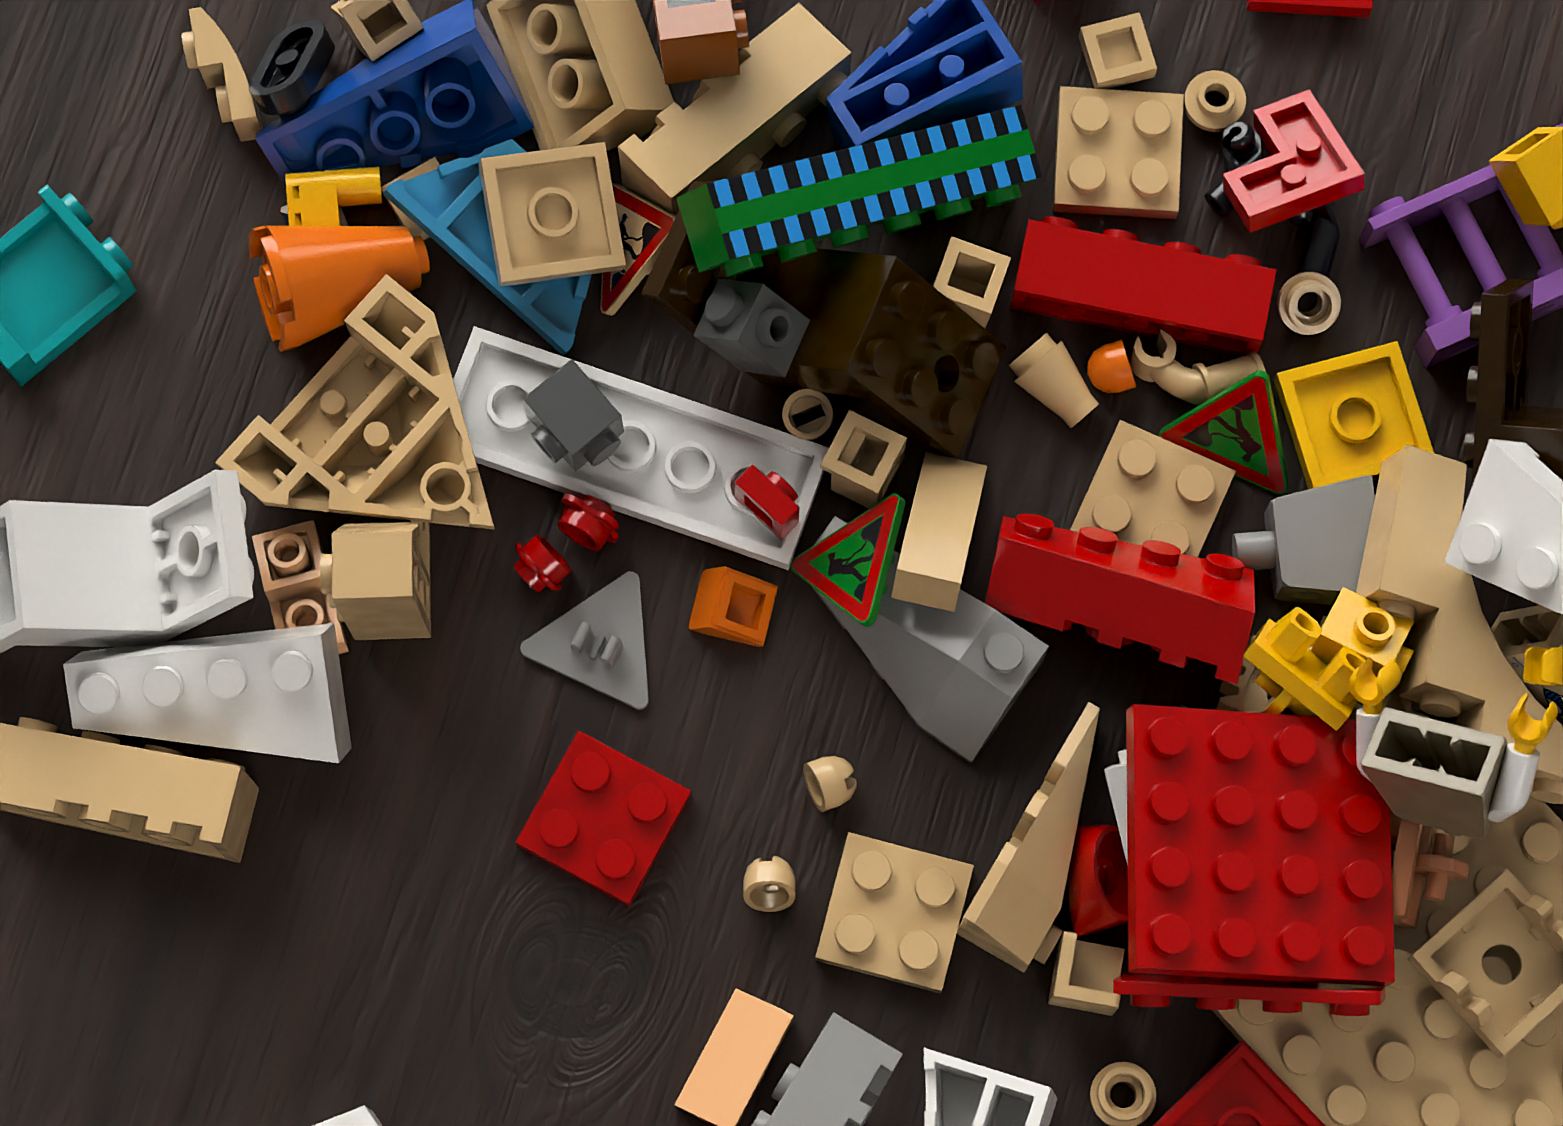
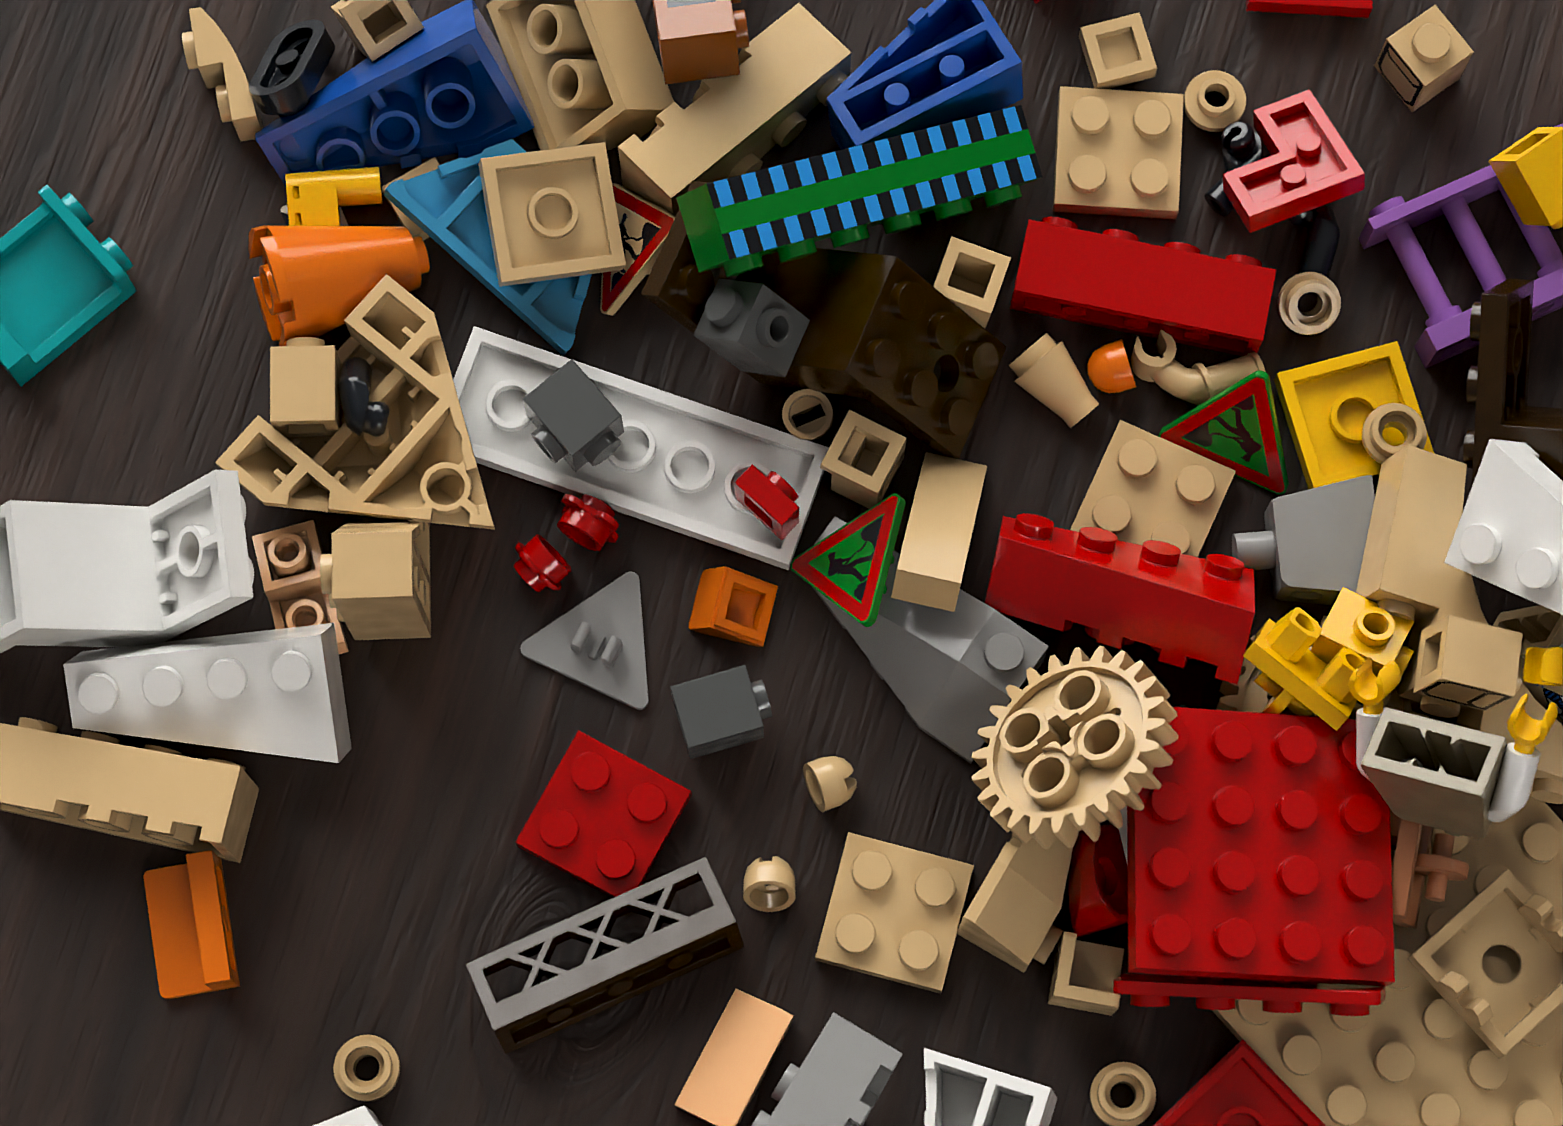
(191, 927): none -> orange panel
(305, 388): none -> tan brick
(352, 1053): none -> tan plate
(354, 393): none -> black arm
(615, 975): none -> fence
(720, 711): none -> dark grey brick
(1074, 747): none -> tan gear
(1396, 416): none -> tan plate
(1423, 58): none -> tan brick
(1469, 663): none -> tan brick

